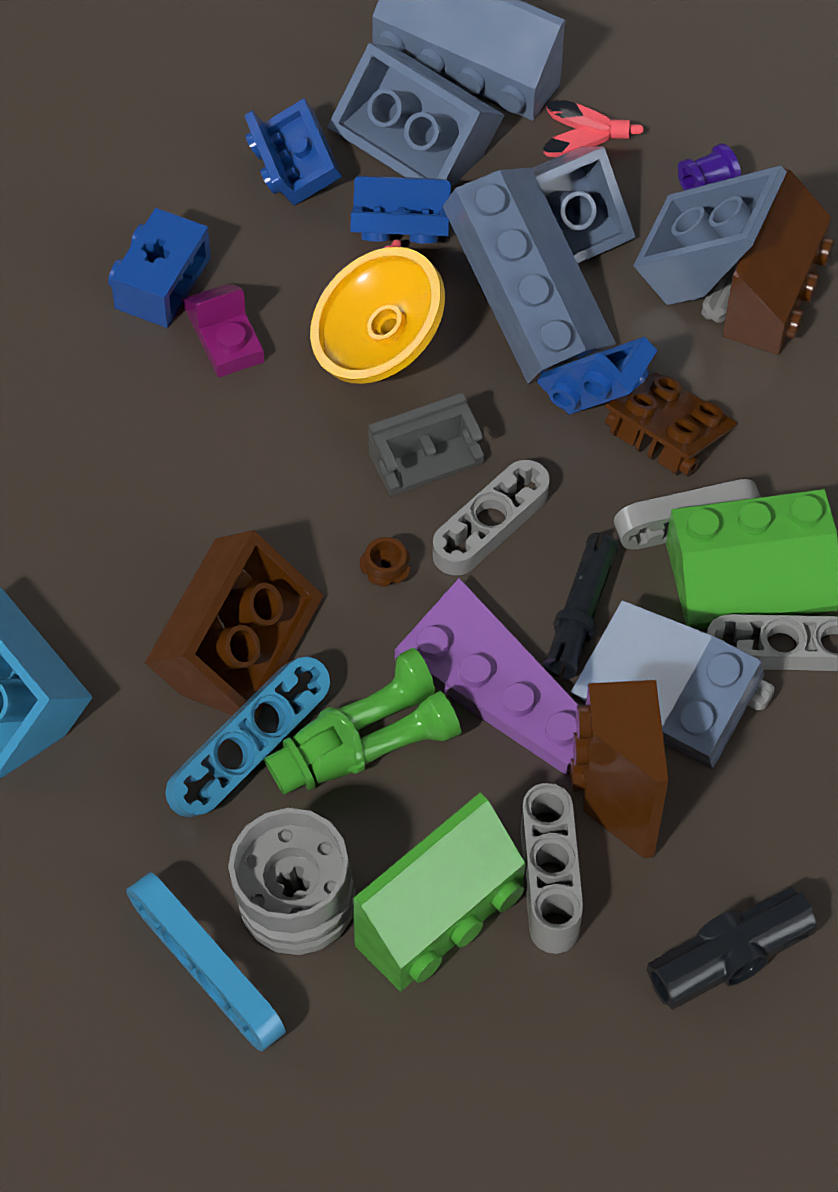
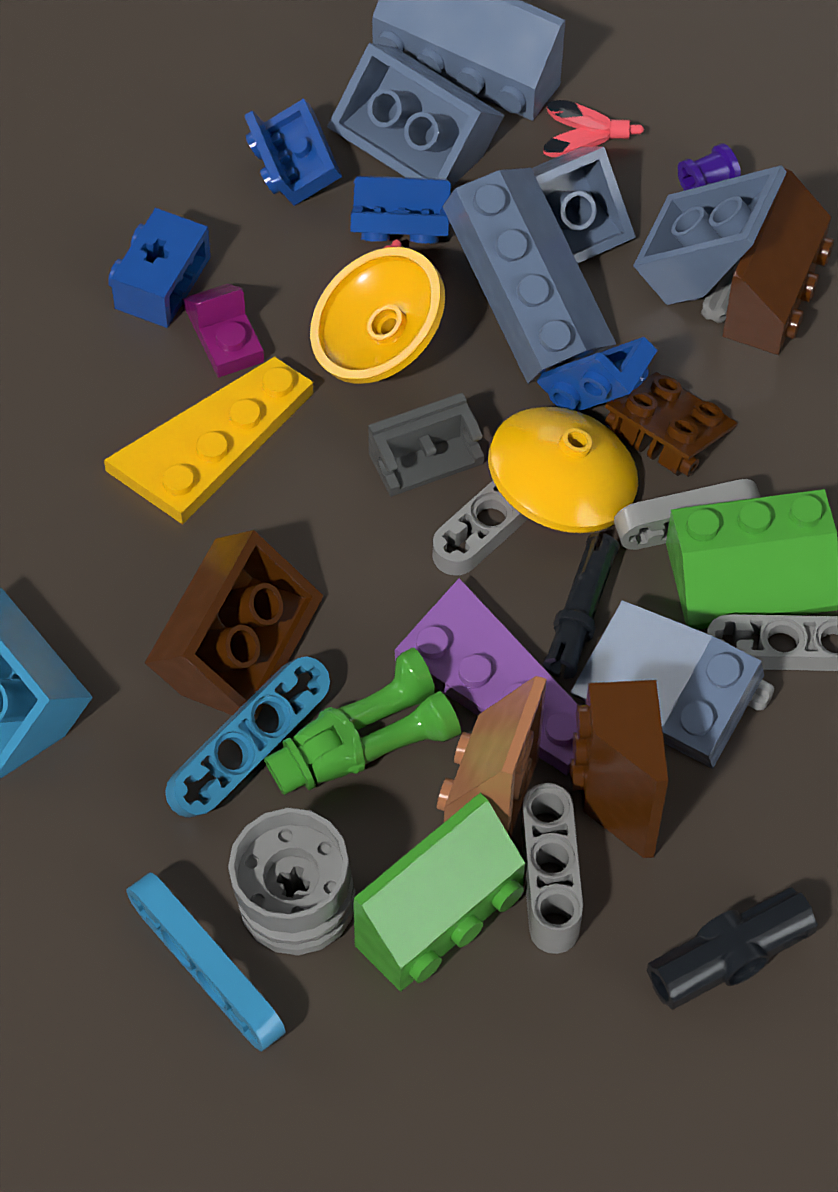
(206, 444): none -> yellow wing
(385, 551): reddish brown plate -> none
(499, 755): none -> nougat slope
(562, 469): none -> yellow dish

